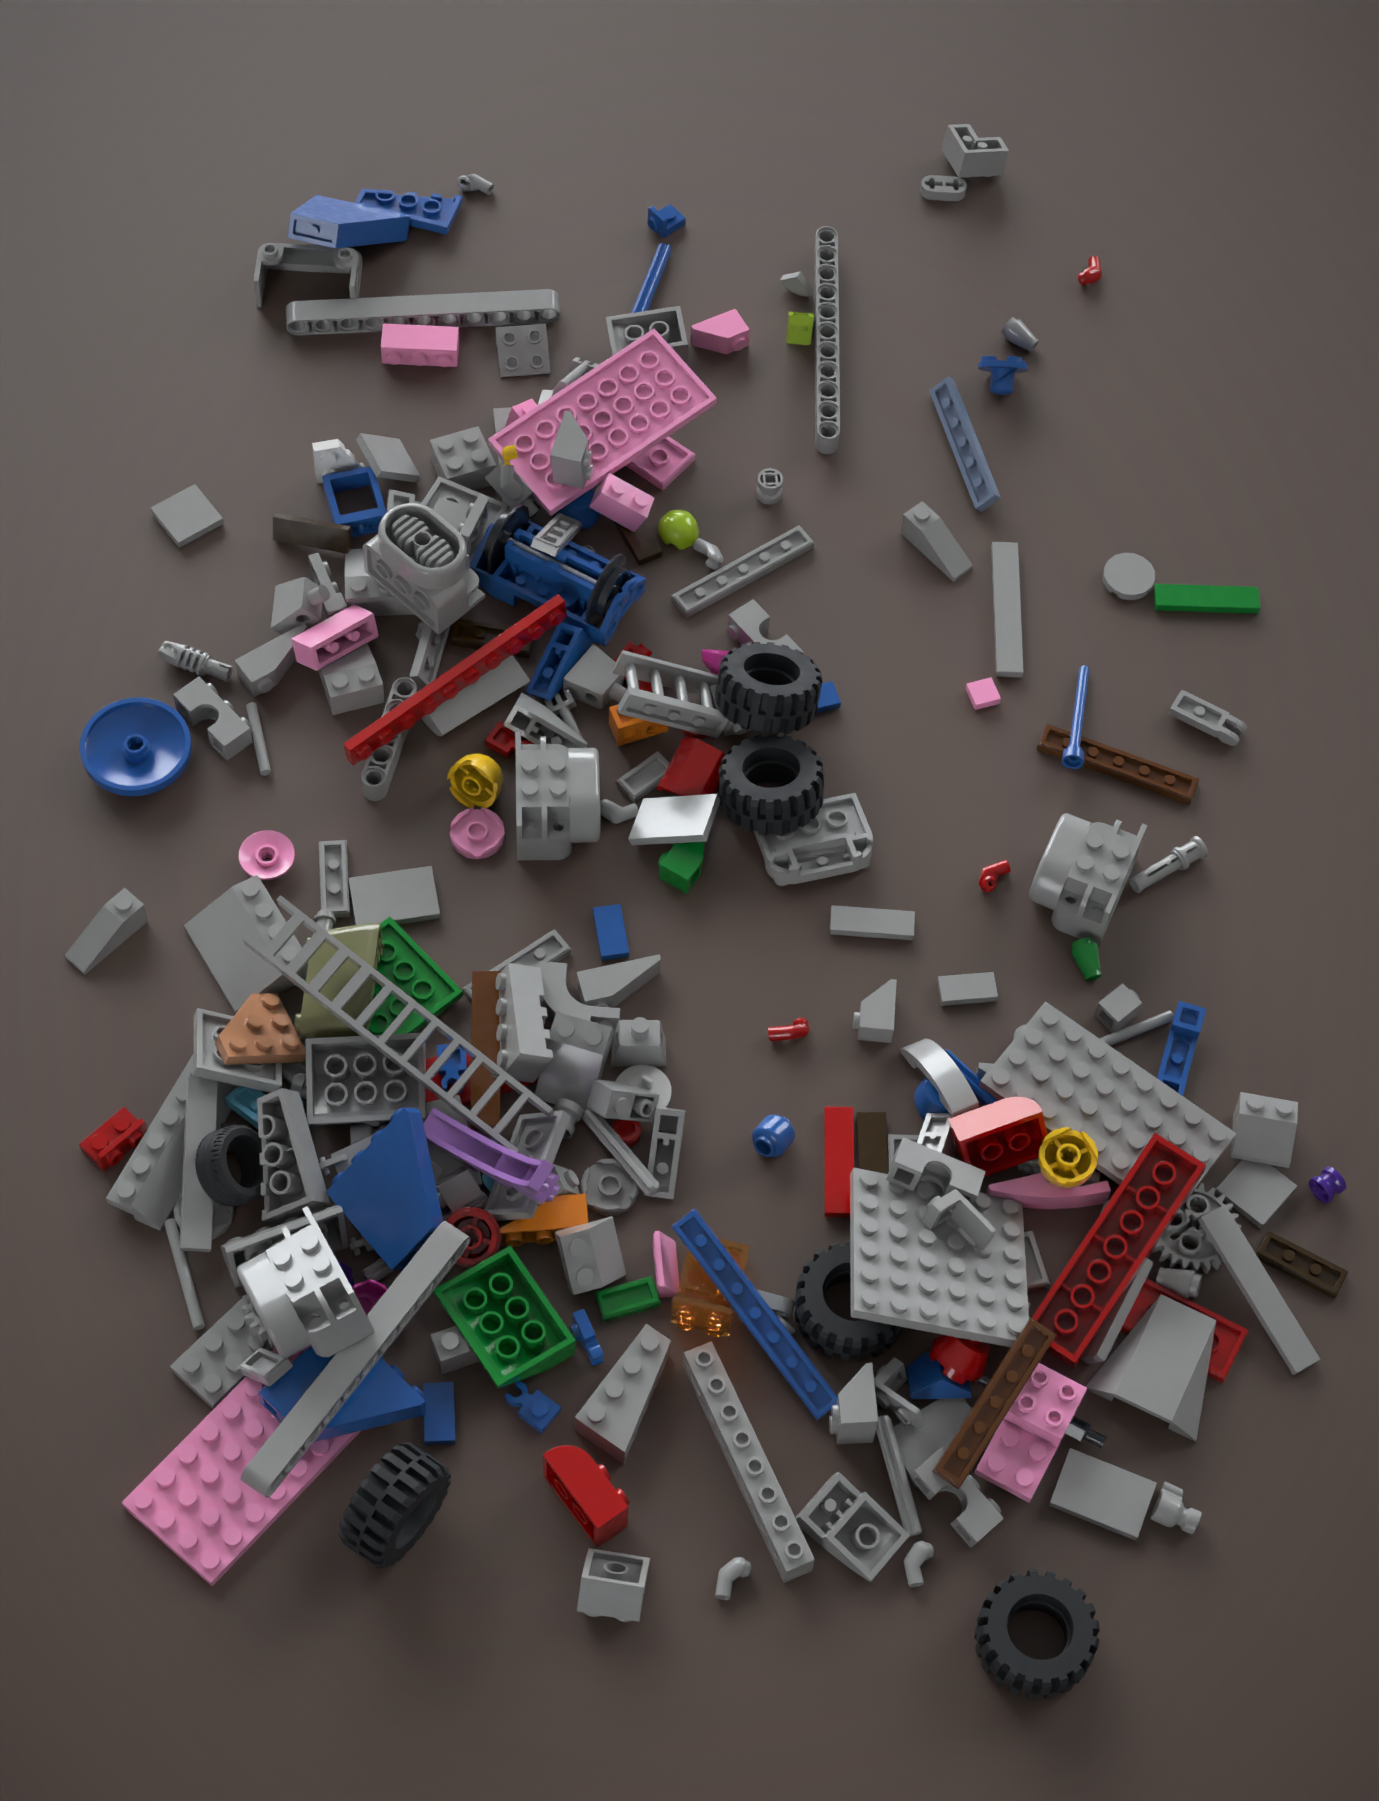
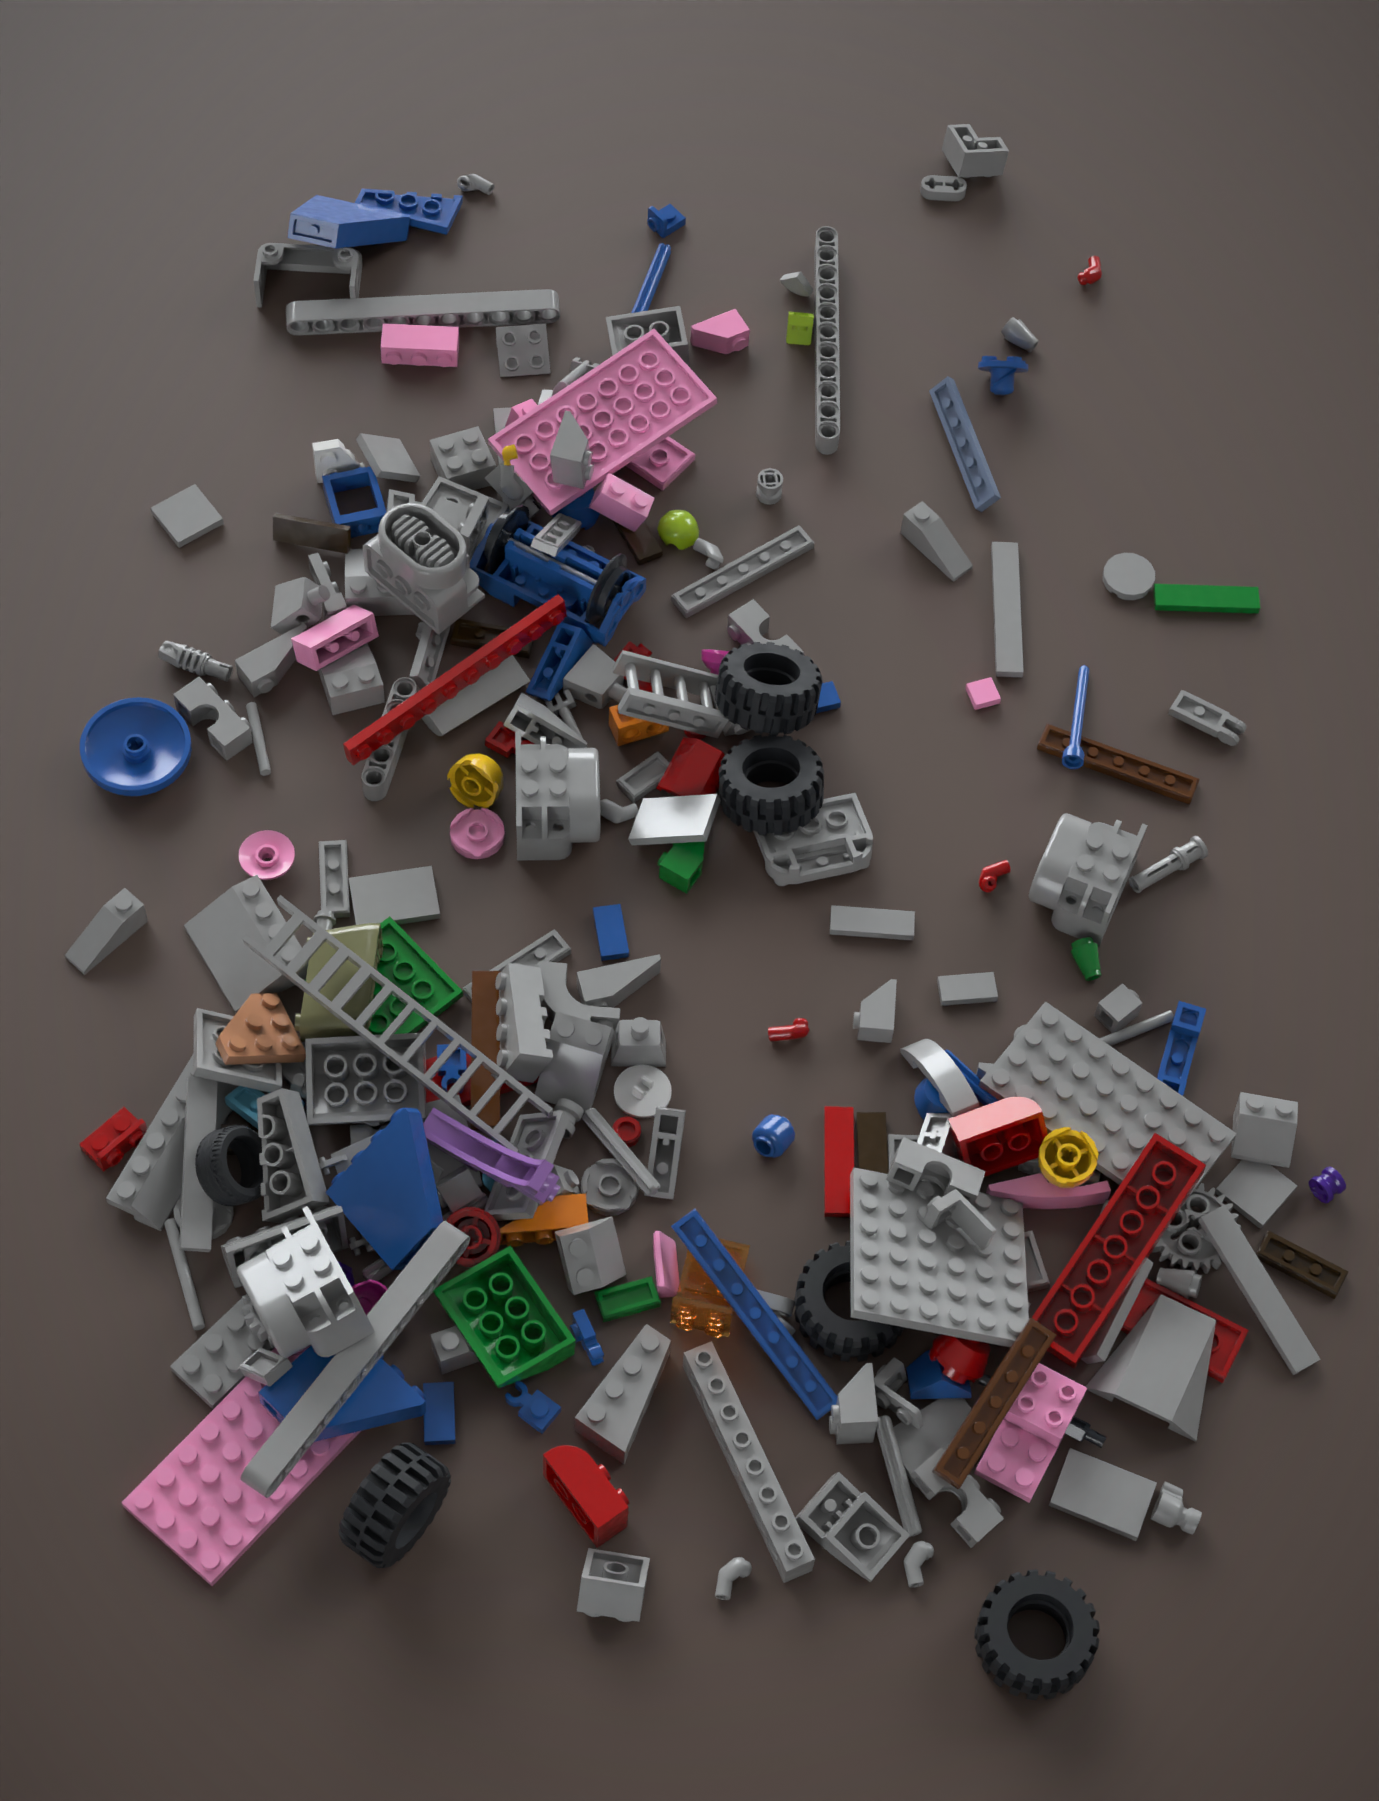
(622, 1101): light grey slope -> none

